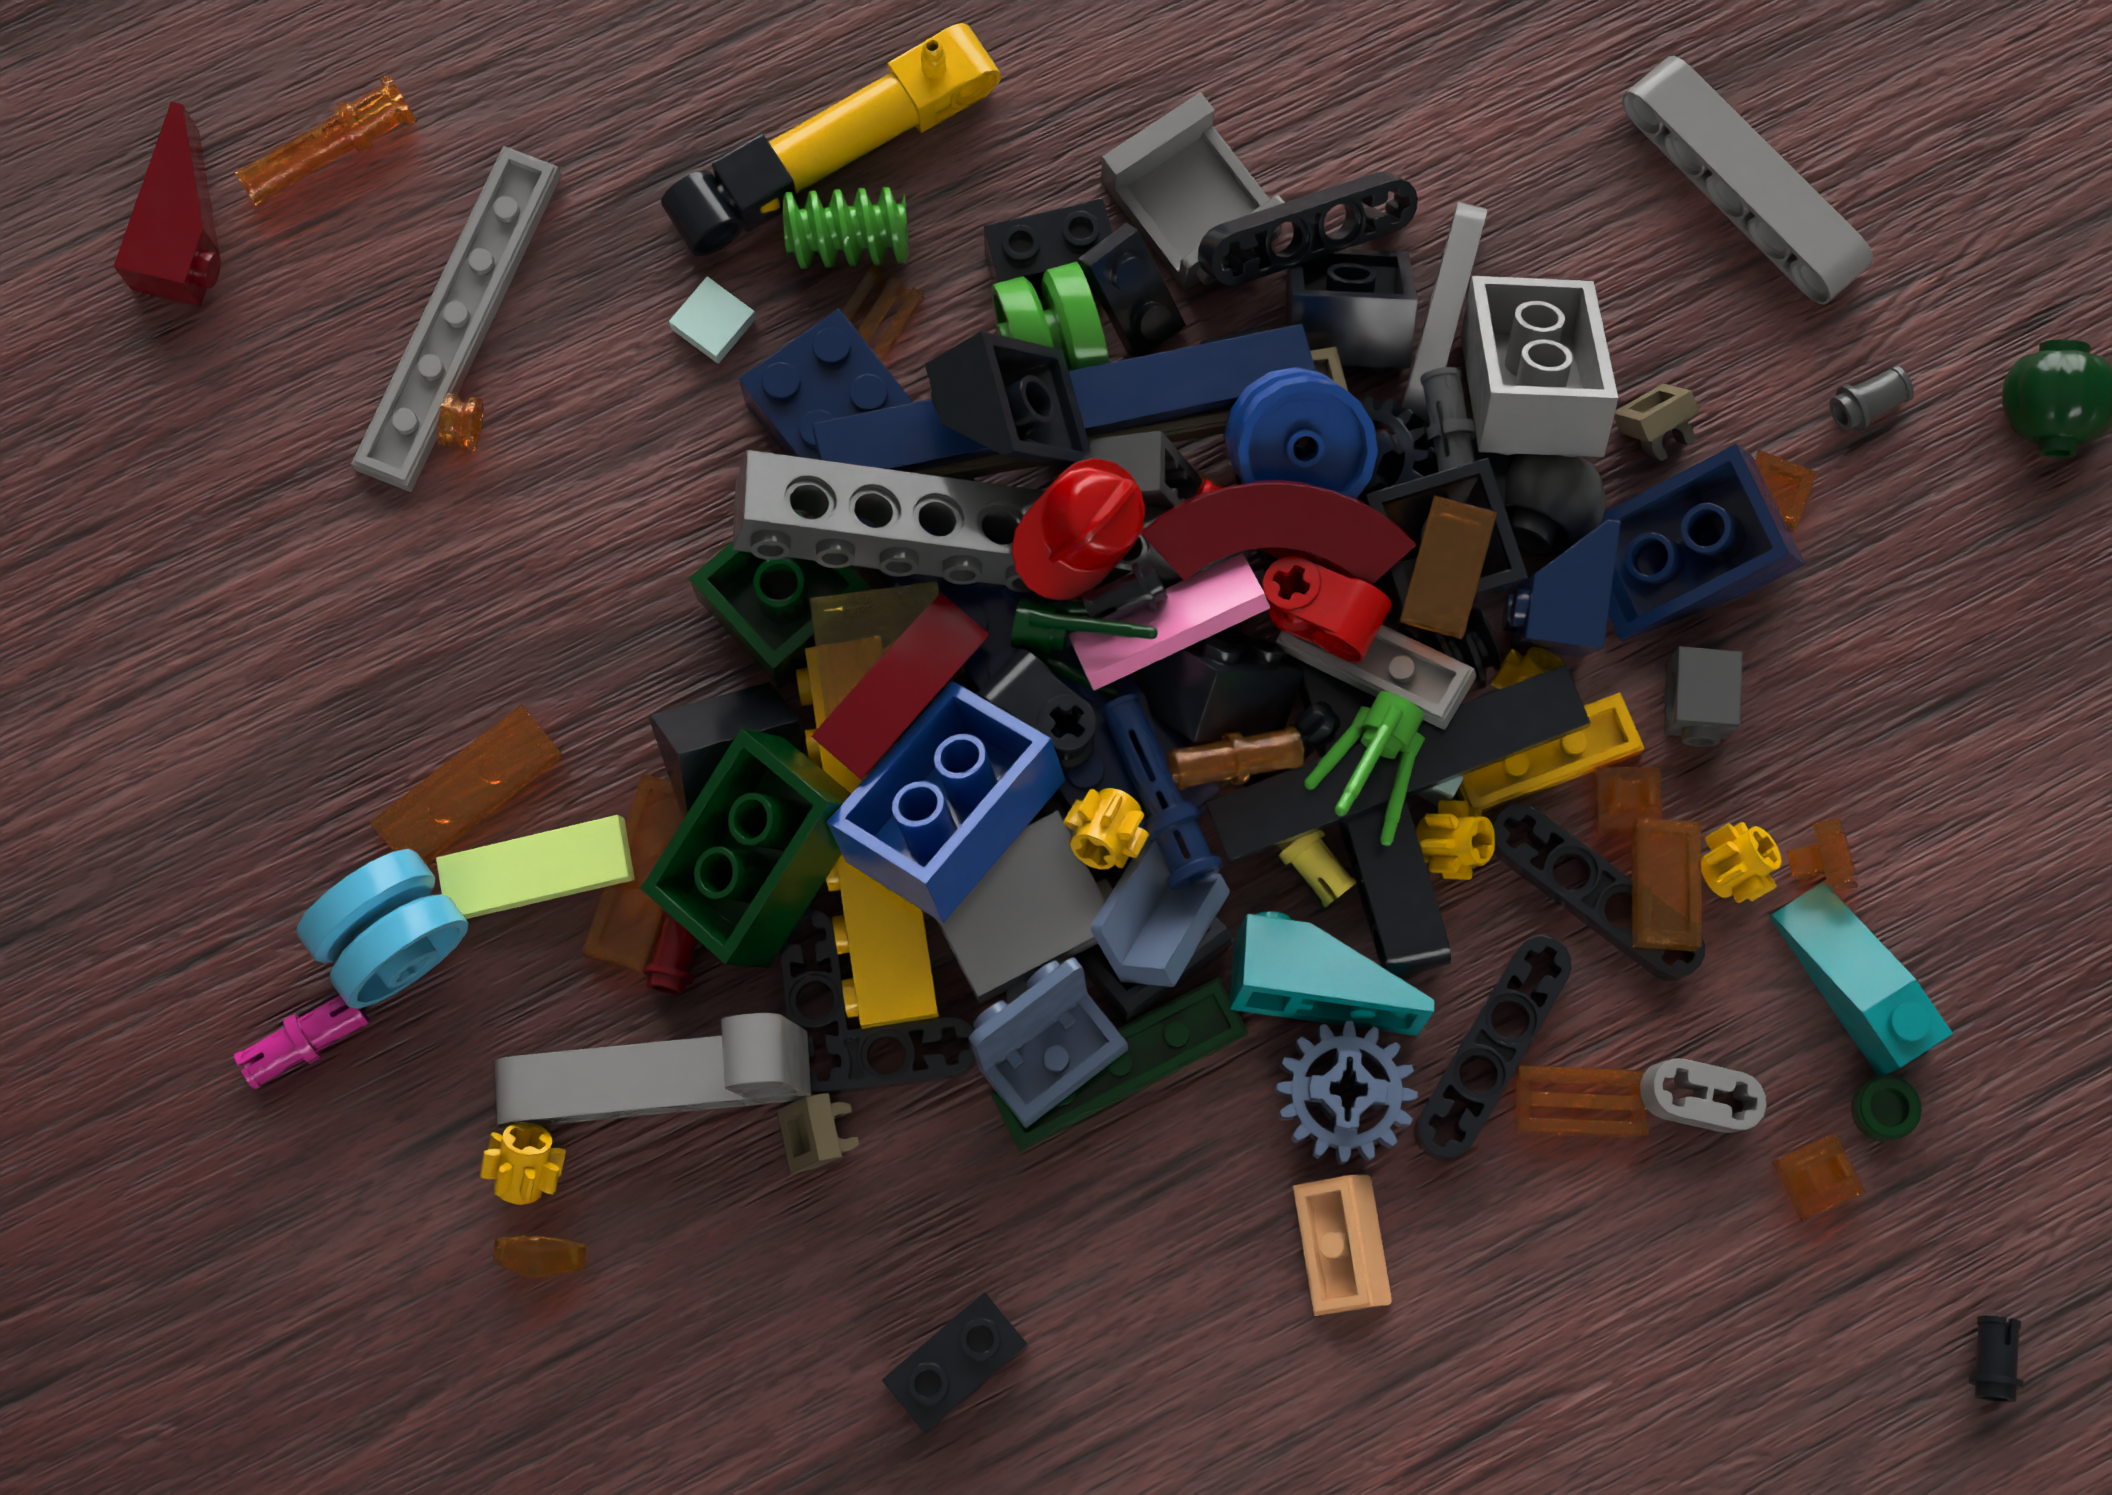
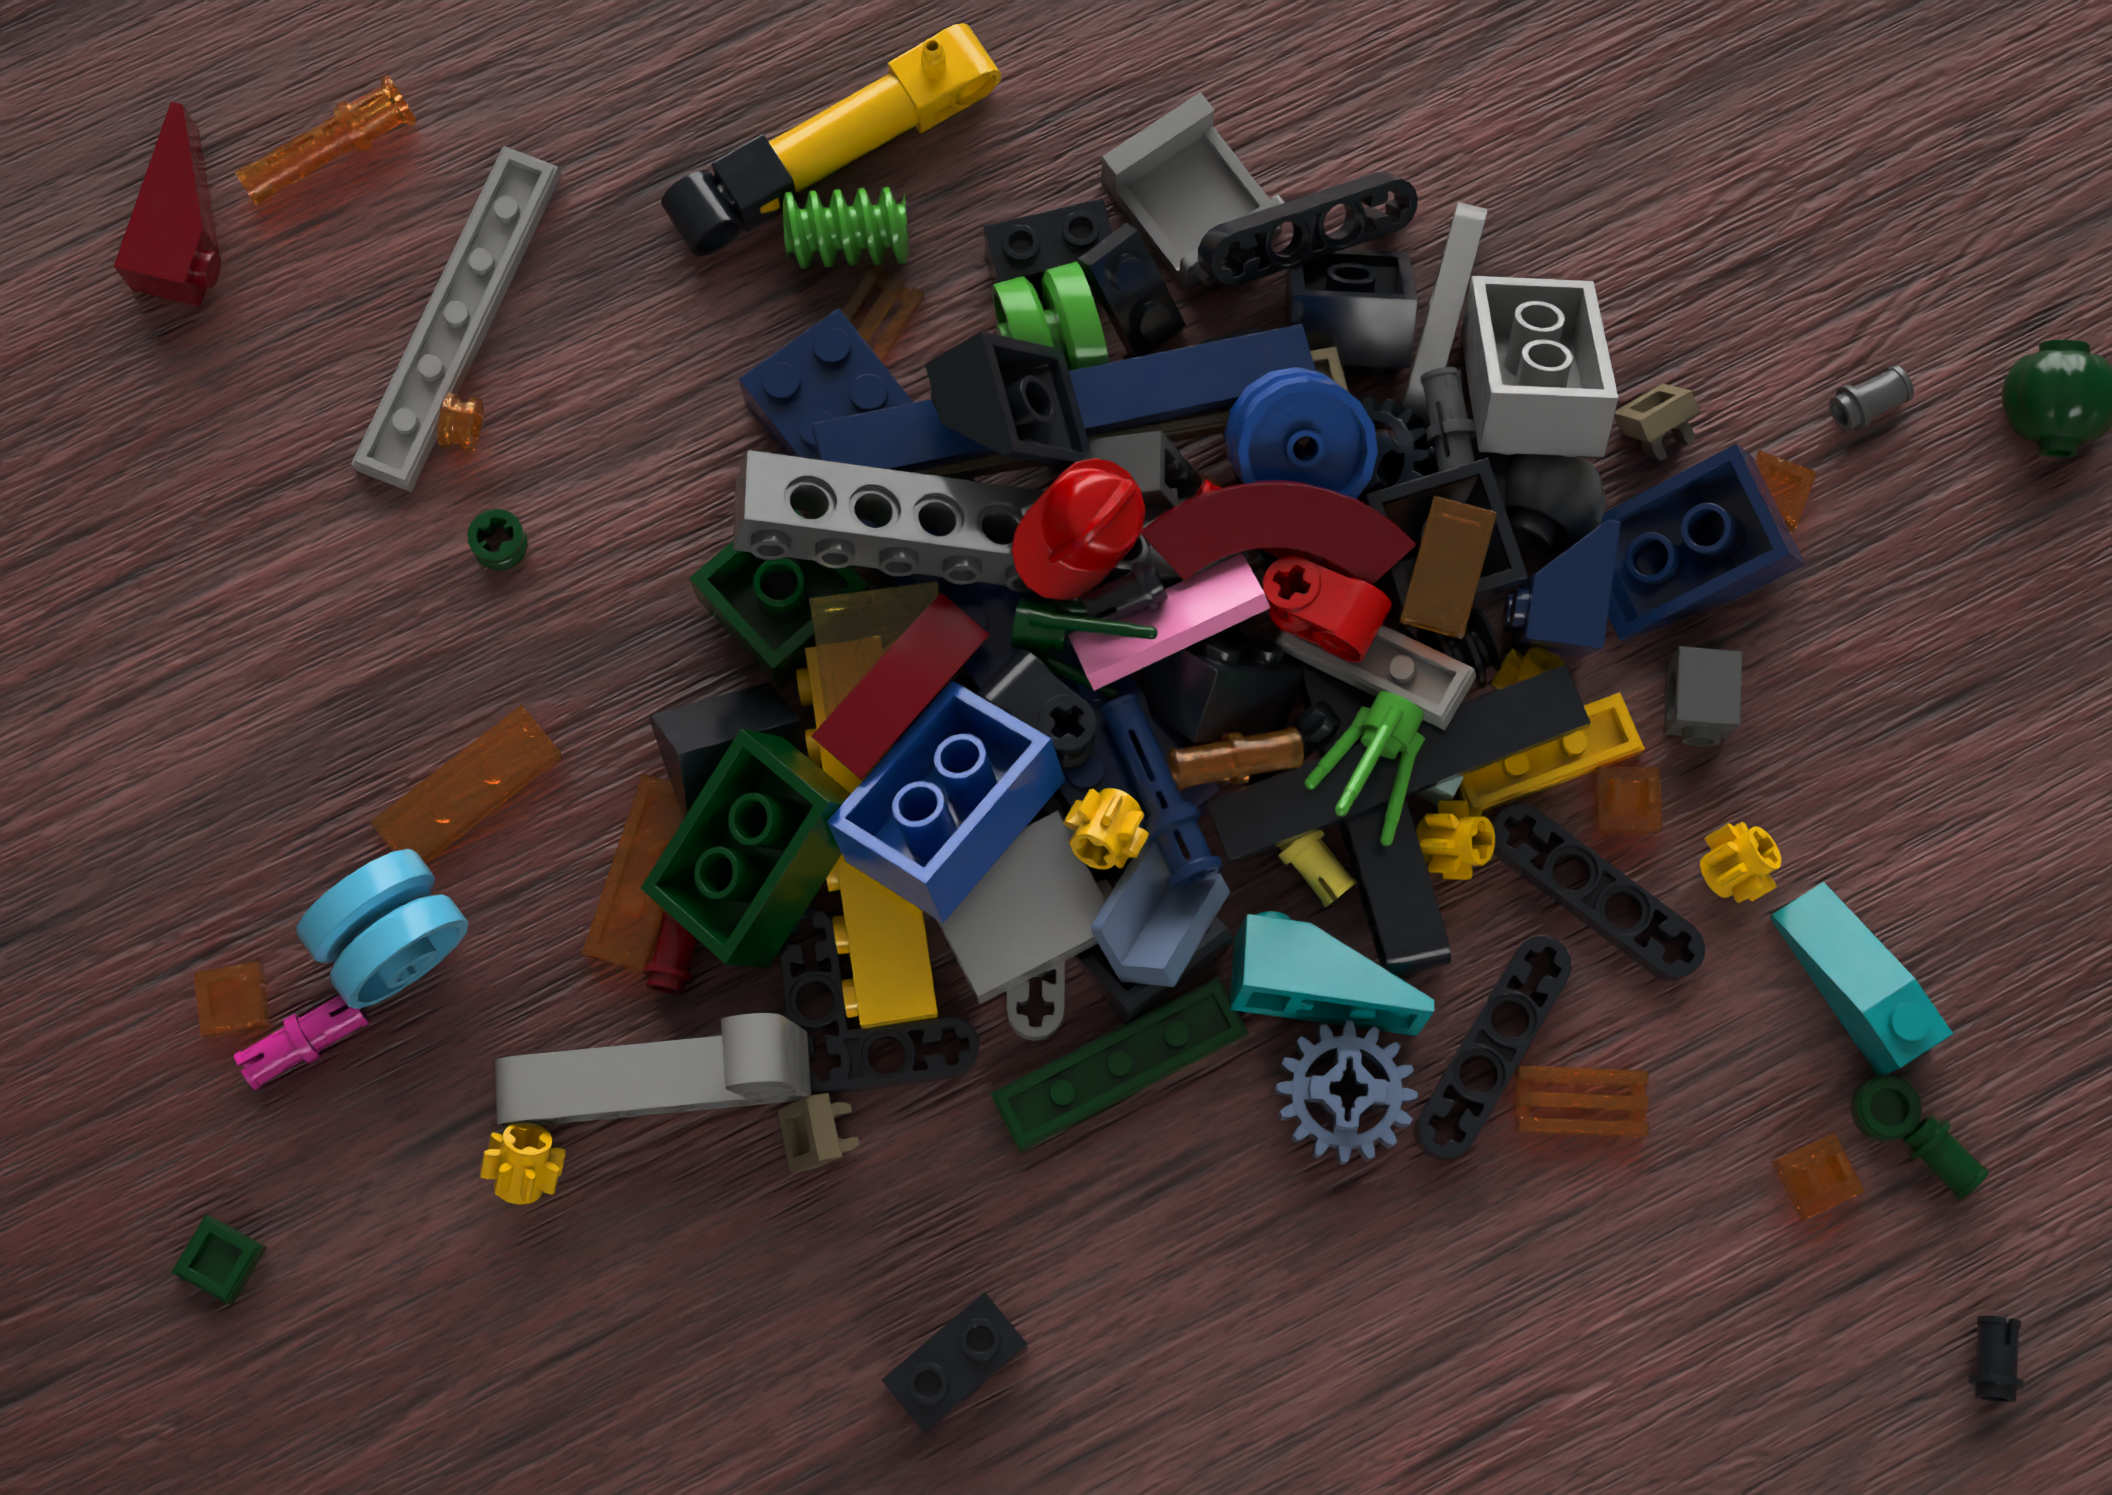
(219, 1259): none -> dark green tile
(231, 999): none -> clear orange tile
(510, 552): none -> dark green bush
(537, 867): yellowish green tile -> none
(539, 1255): clear orange tile -> none
(712, 320): light aqua tile -> none
(1044, 1041): sand blue bracket -> none
(1342, 1244): light nougat slope -> none
(1666, 884): clear orange tile -> none
(1701, 1109): light grey beam -> none
(1747, 180): light grey beam -> none
(1829, 857): clear orange tile -> none
(1945, 1156): none -> dark green pin

